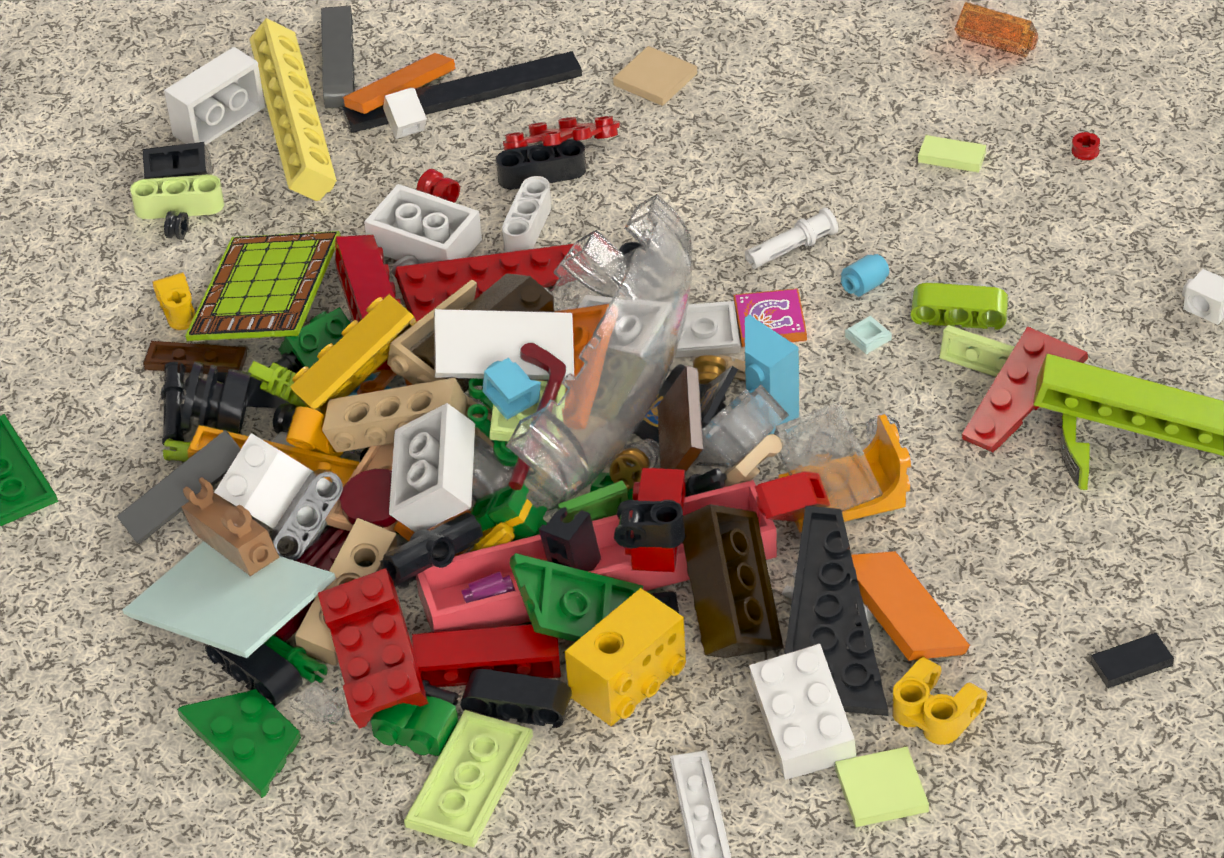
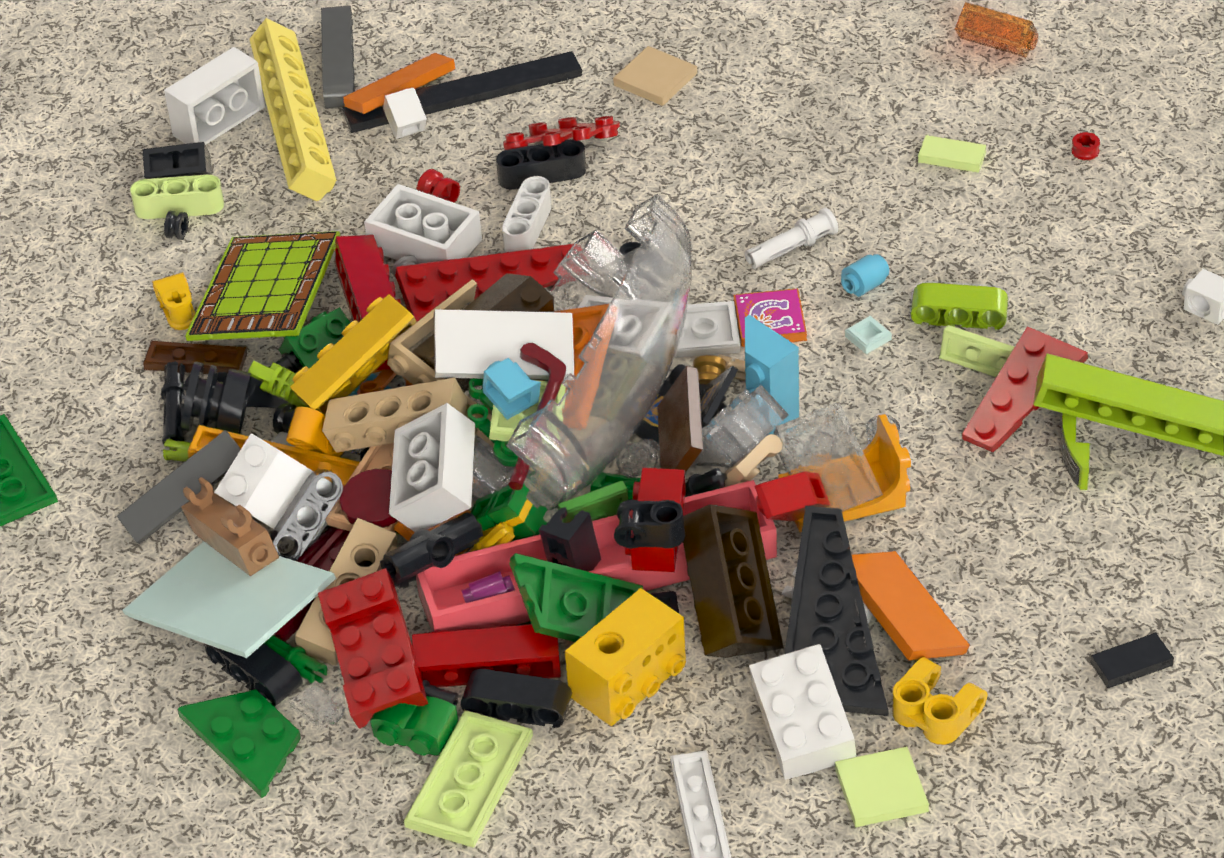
(628, 474): pearl gold wheel -> none

